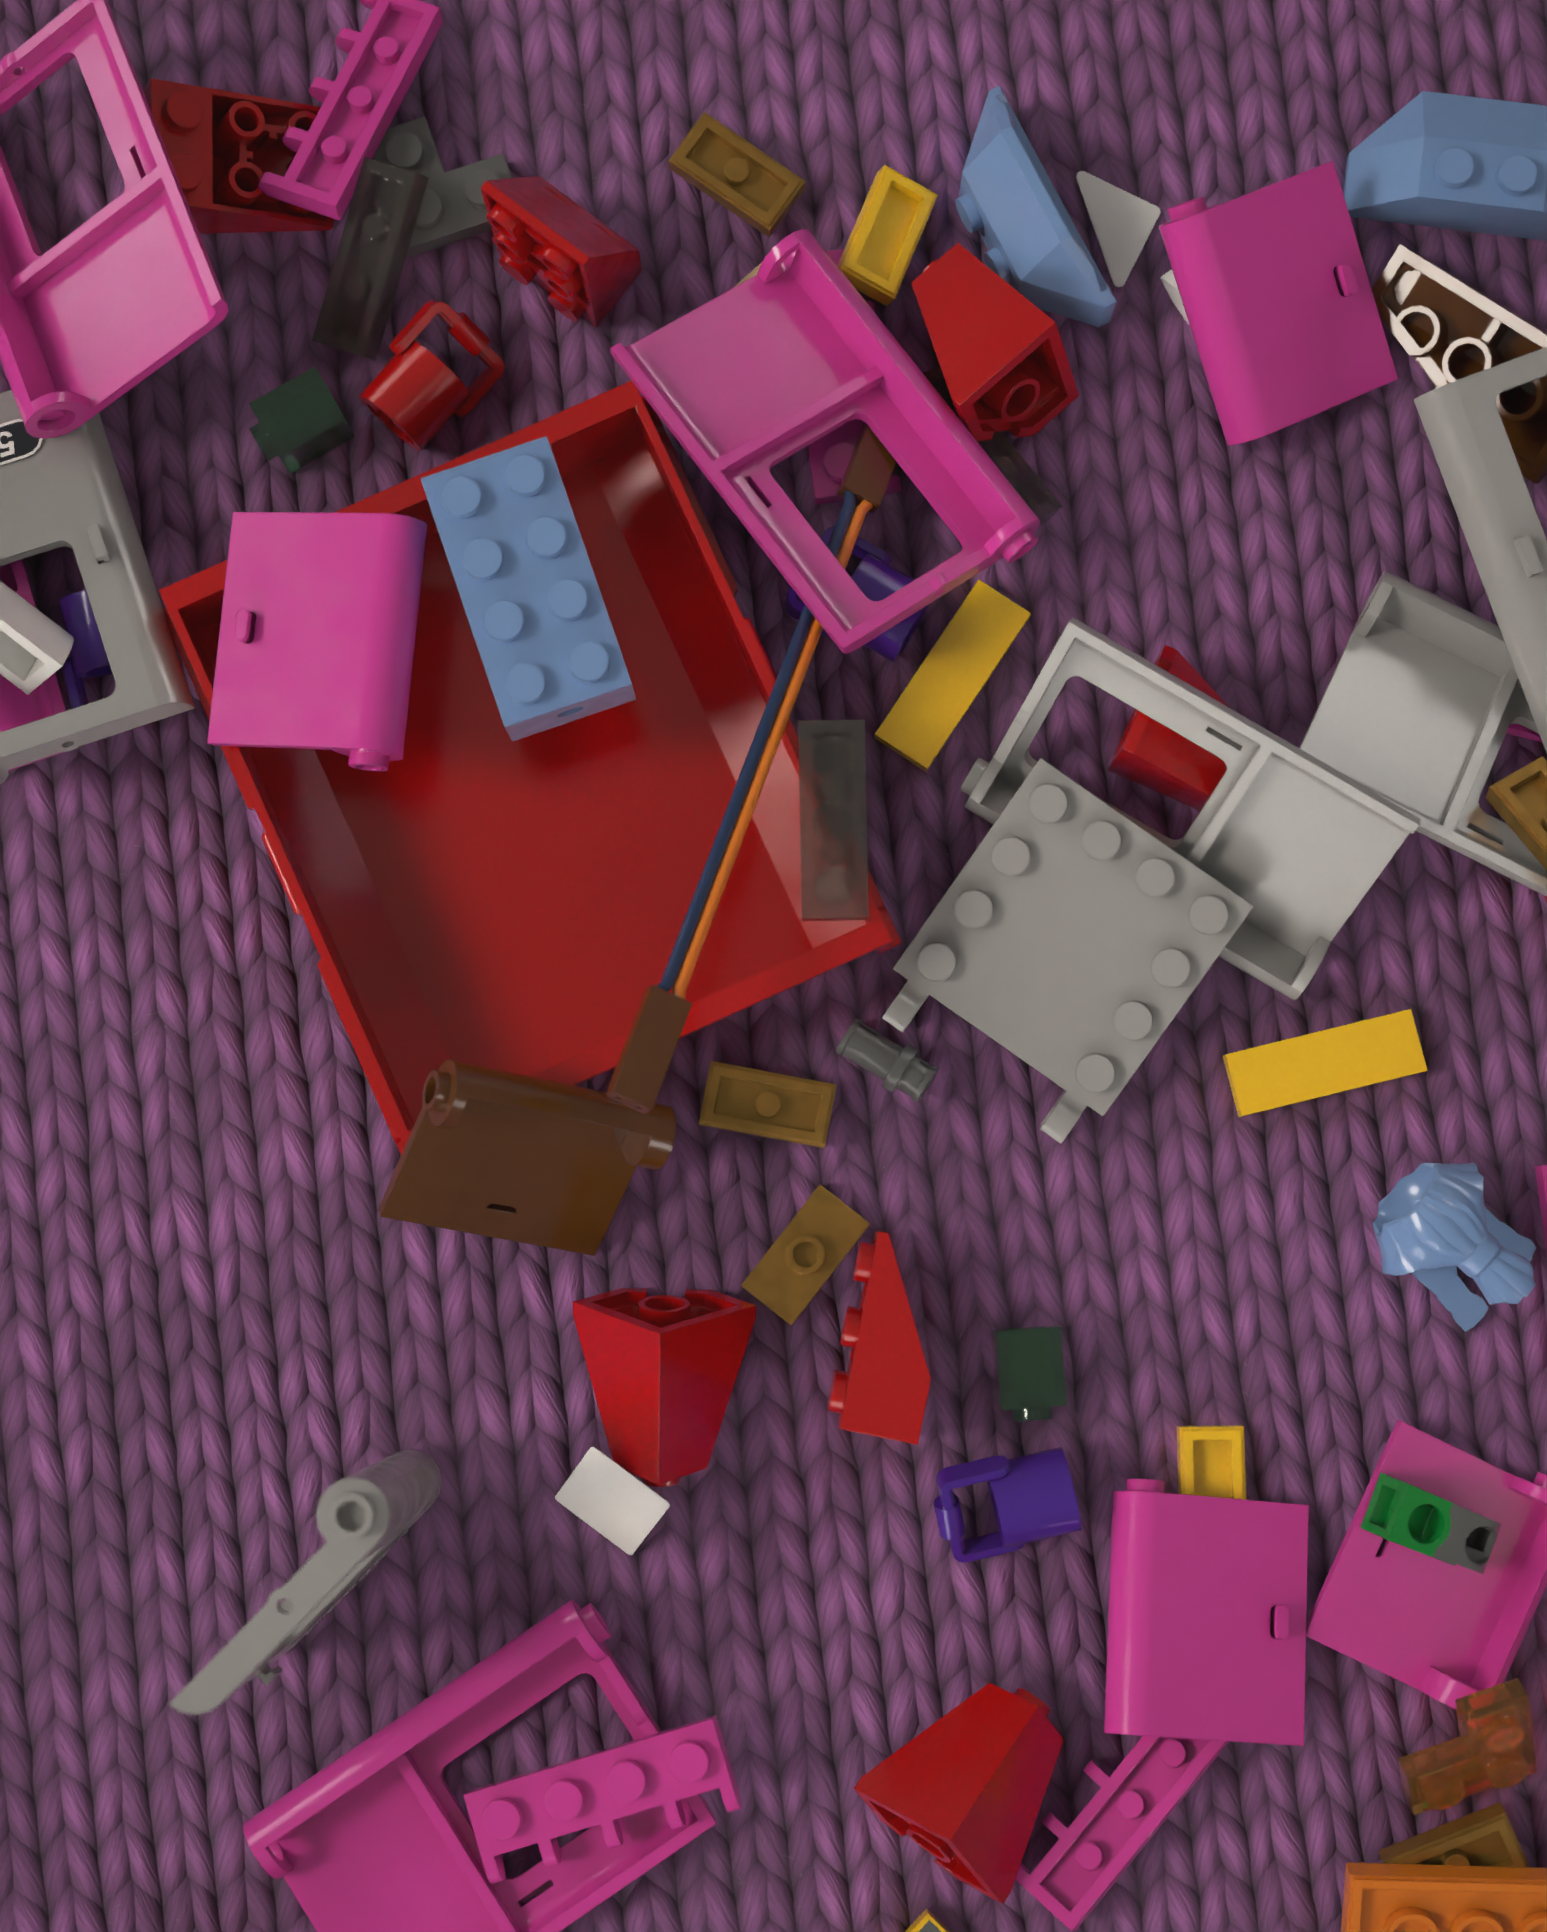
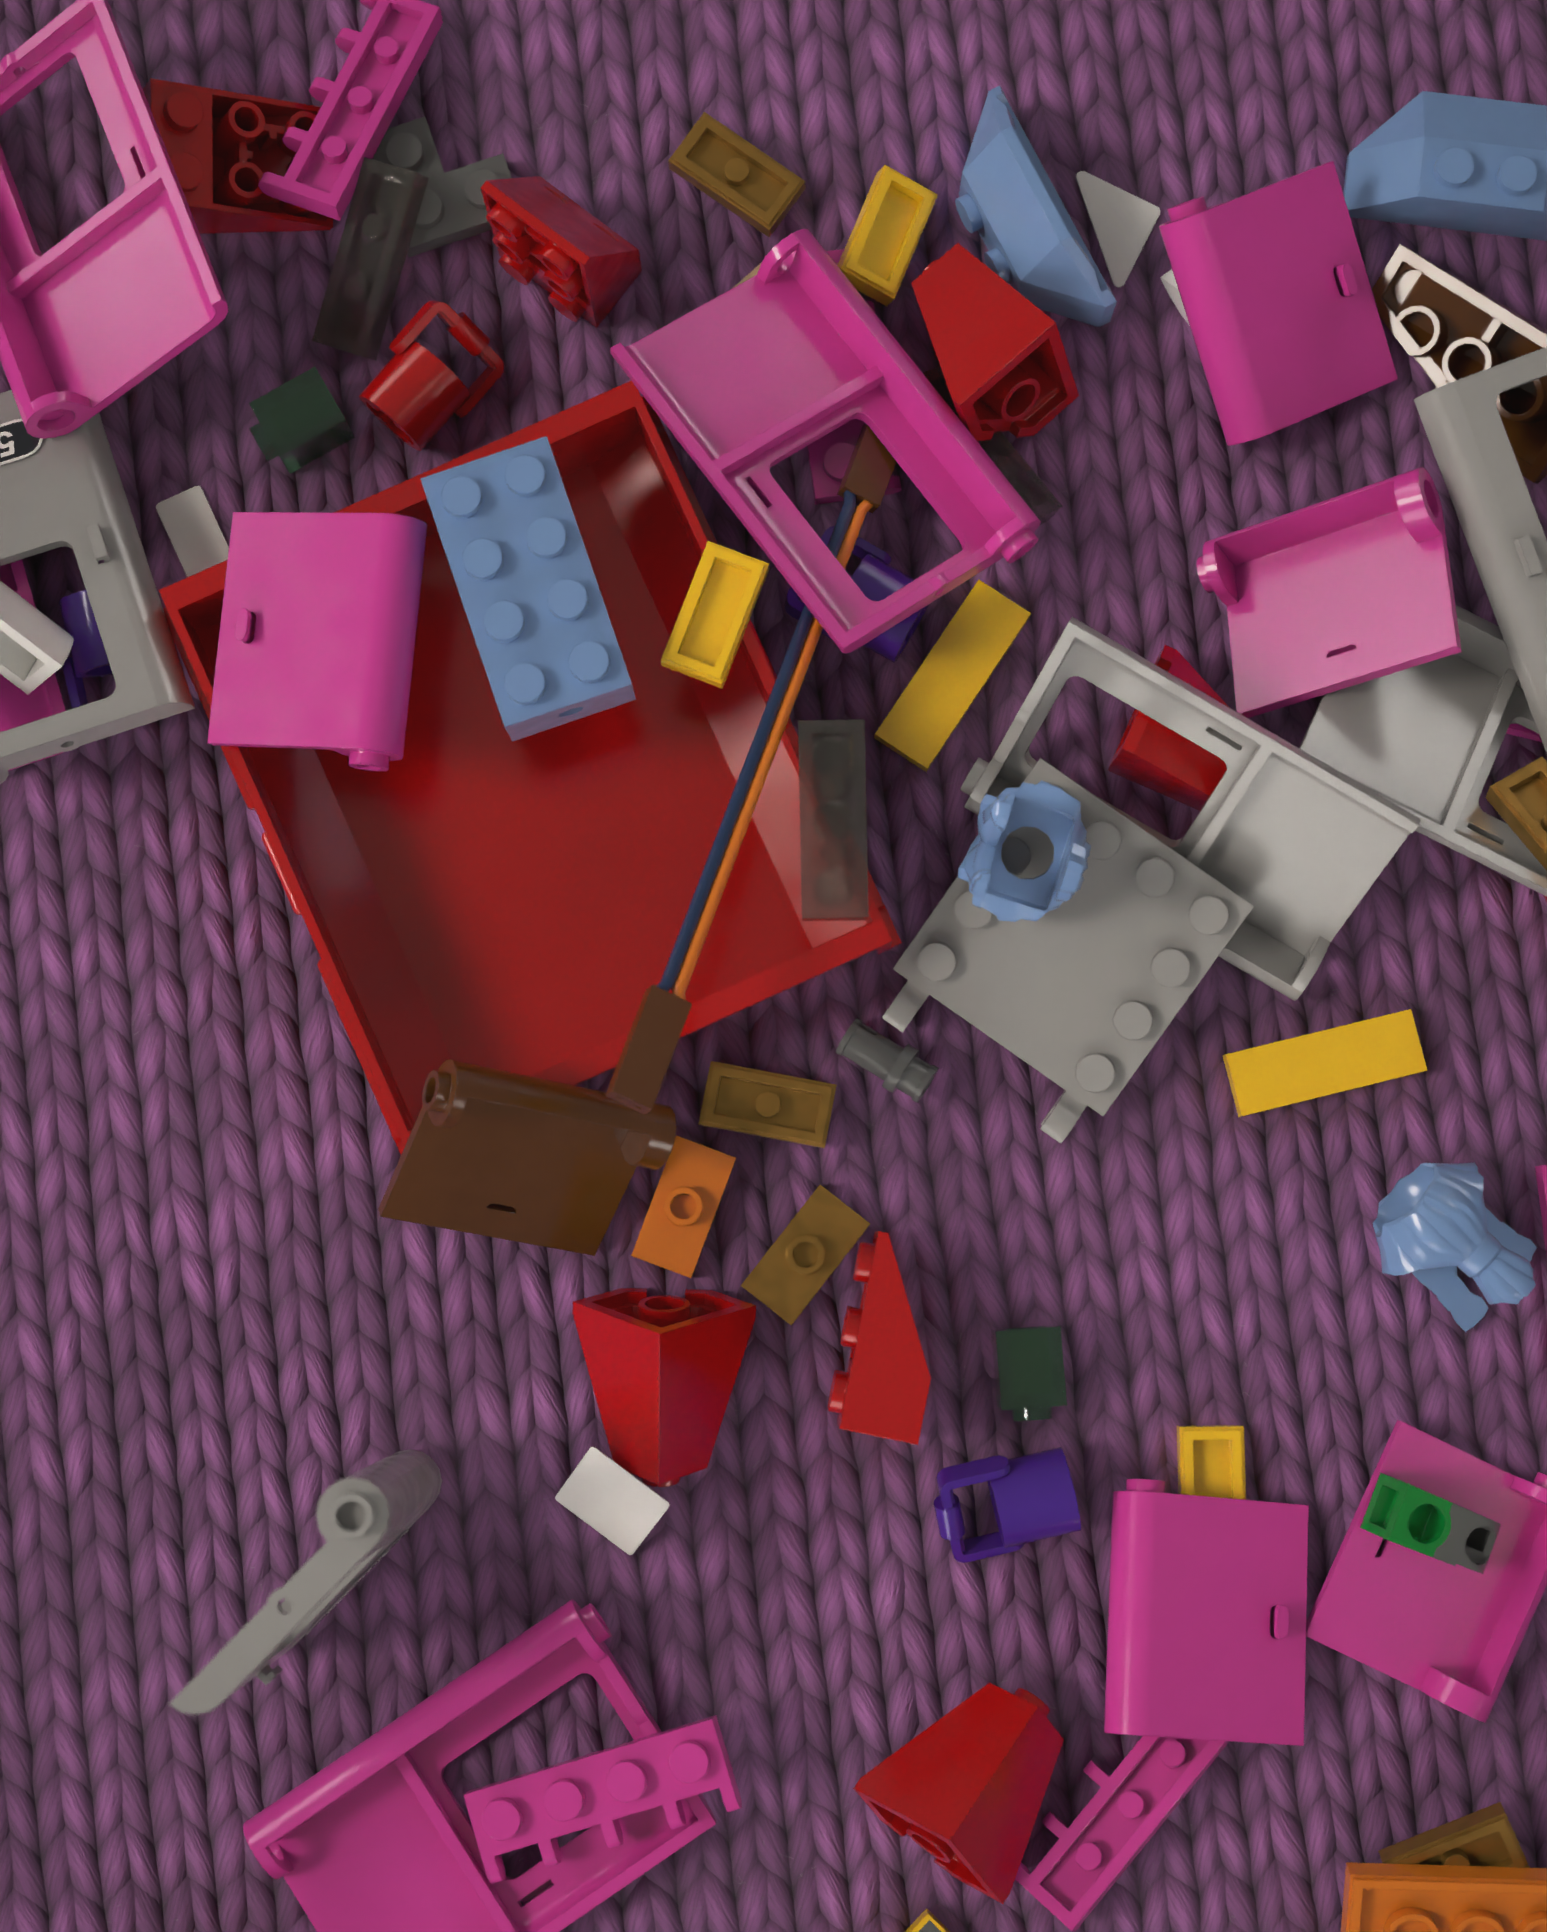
(193, 530): none -> white sticker
(684, 1207): none -> orange plate
(715, 614): none -> yellow tile
(1026, 898): none -> medium blue piece
(1335, 593): none -> dark pink door
(1490, 1753): clear orange plate -> none

